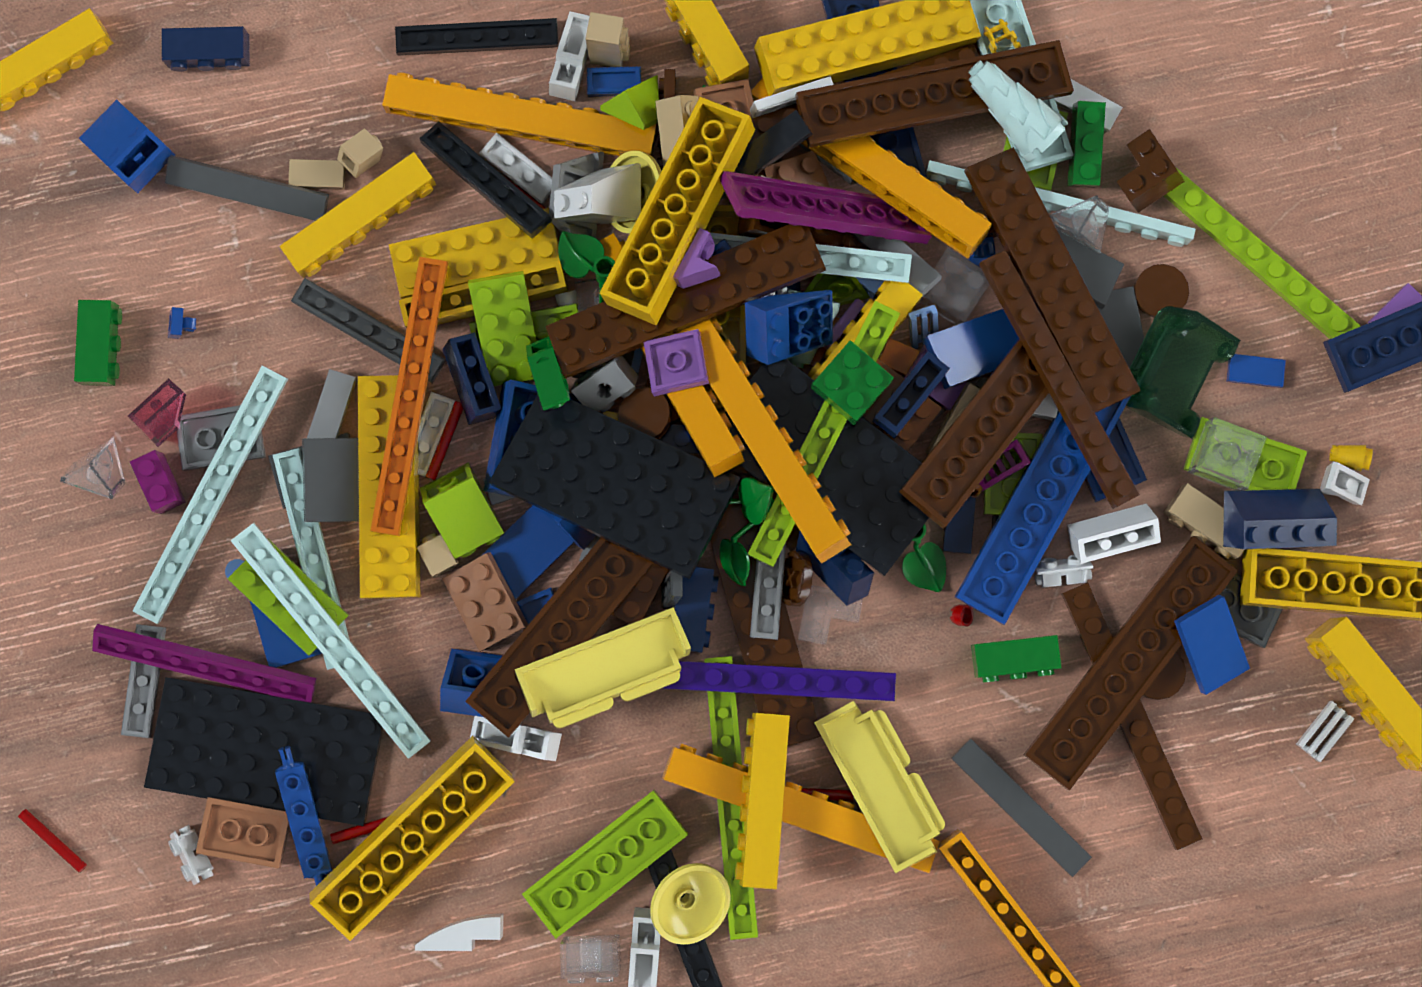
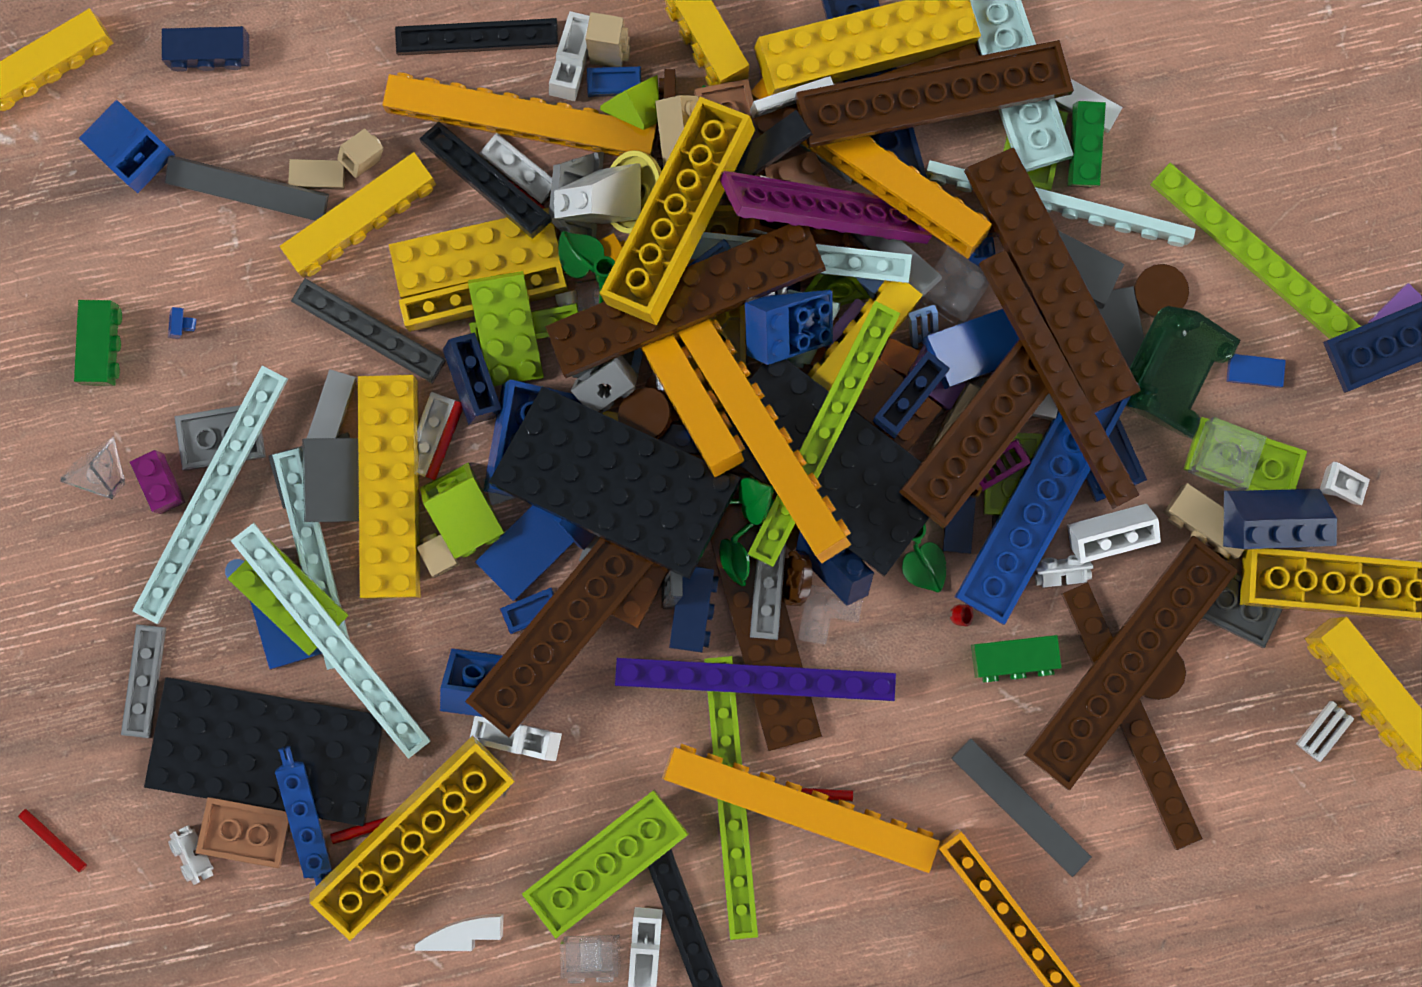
(160, 412): clear pink slope -> none
(203, 664): magenta plate -> none
(409, 396): orange plate -> none
(485, 601): nougat plate -> none
(547, 374): green slope -> none
(616, 664): light yellow slope -> none
(676, 362): medium lavender tile -> none
(693, 266): medium lavender slope -> none
(695, 914): light yellow dish -> none
(763, 800): yellow brick -> none
(852, 382): green brick -> none
(875, 771): light yellow slope -> none
(1007, 34): yellow piece -> none
(1023, 117): light aqua cone -> none
(1084, 222): clear slope -> none
(1153, 177): reddish brown brick -> none
(1212, 644): blue tile -> none
(1352, 456): yellow cone -> none

